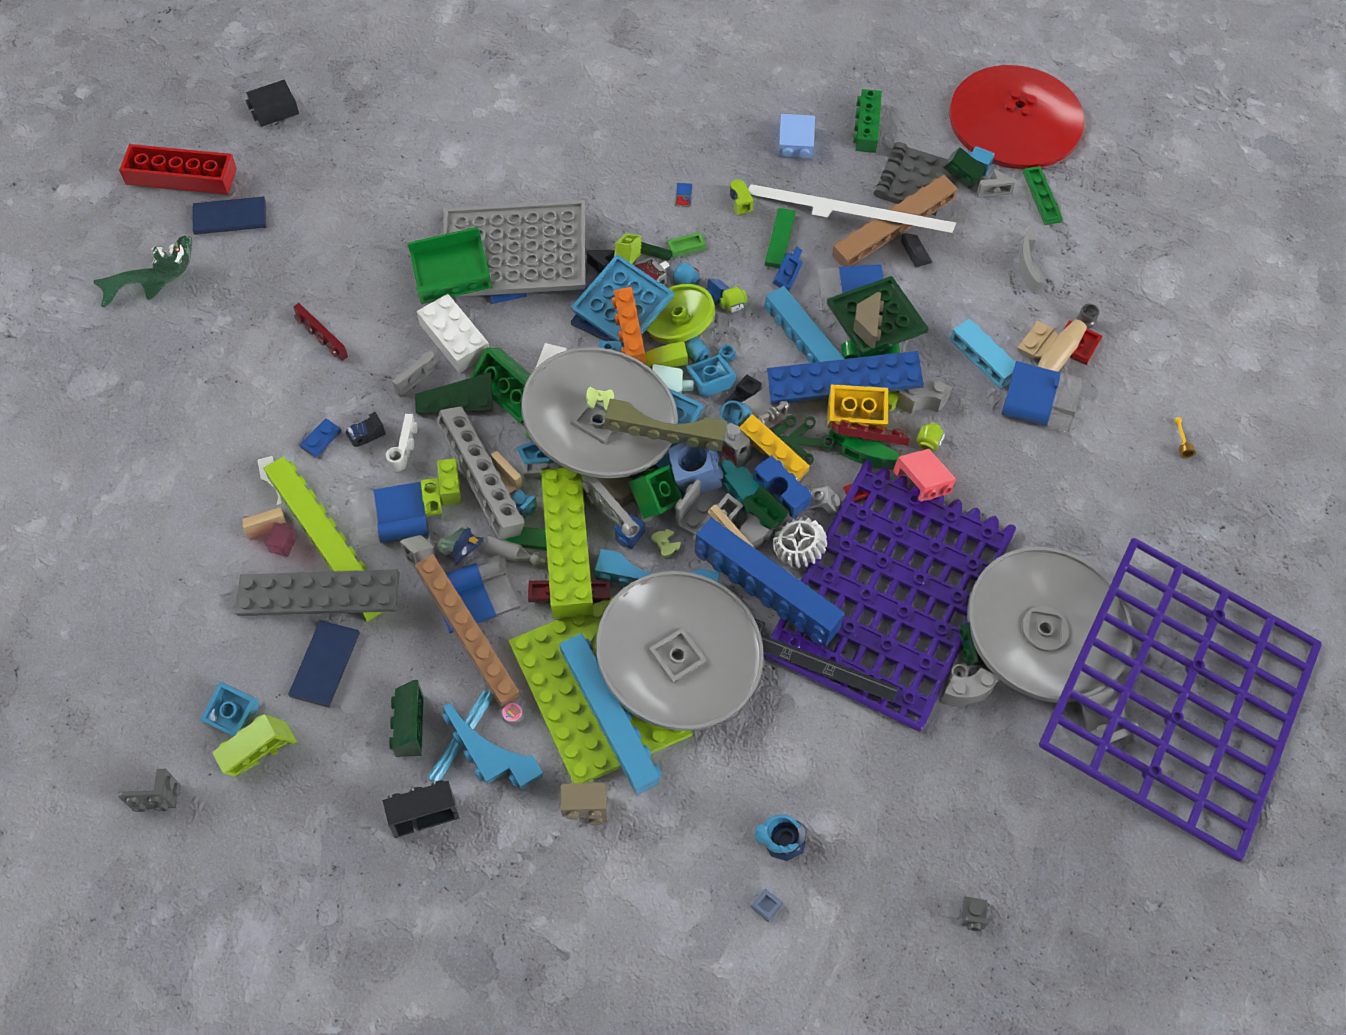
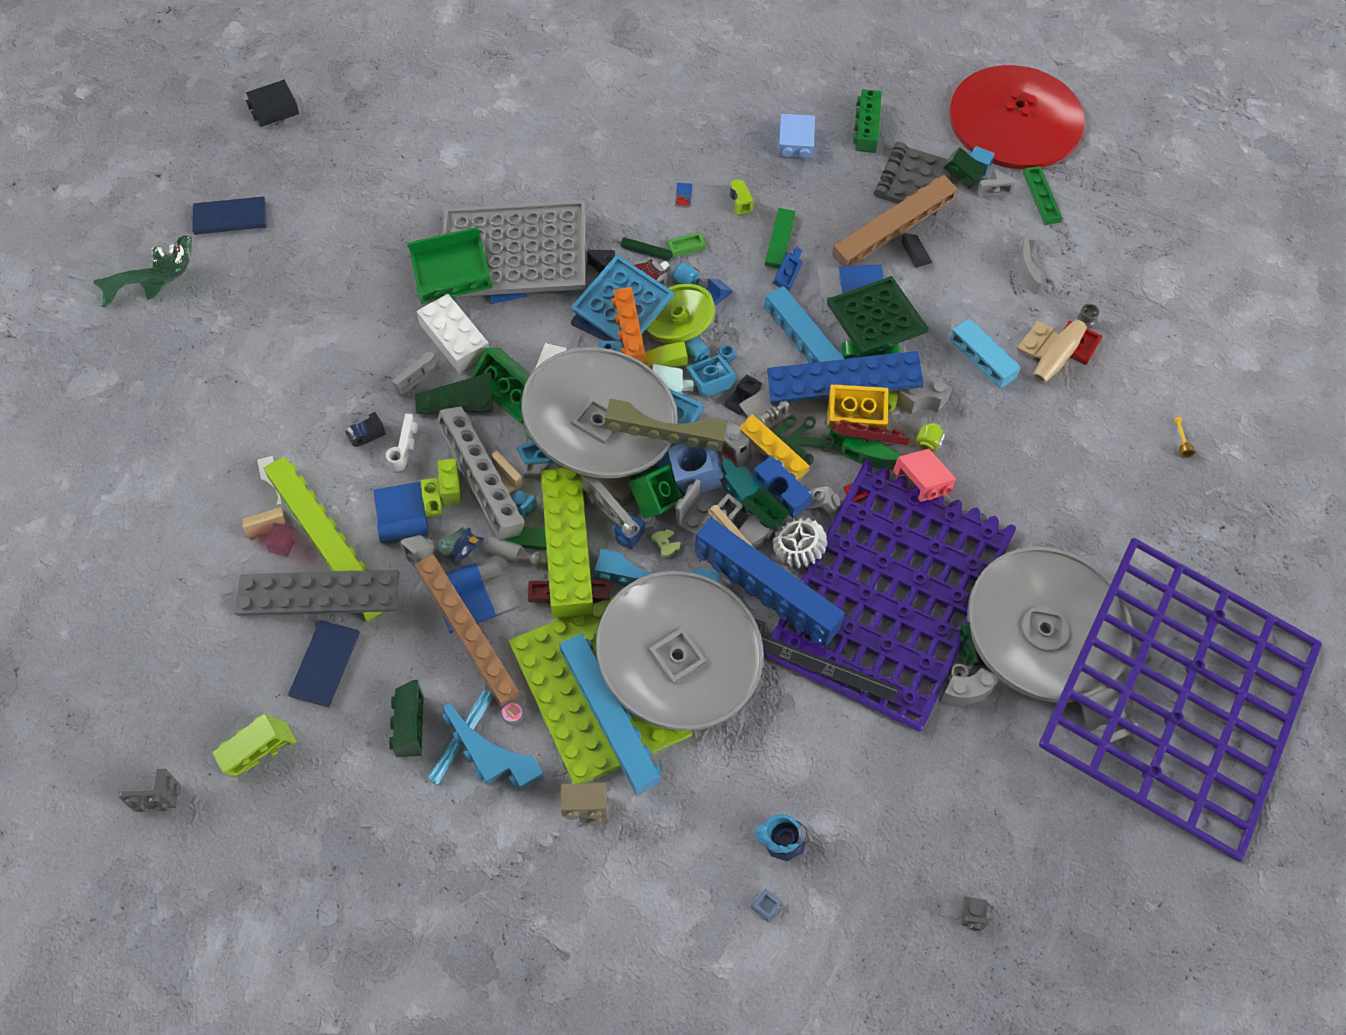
(178, 169): red brick -> none
(229, 709): dark azure slope -> none
(320, 437): blue plate -> none
(323, 335): dark red plate -> none
(427, 805): black piece -> none
(600, 396): yellowish green piece -> none
(628, 247): lime brick -> none
(733, 299): lime head -> none
(733, 410): dark azure wheel -> none
(824, 207): white sticker -> none
(868, 319): dark tan slope -> none
(1042, 397): blue door -> none

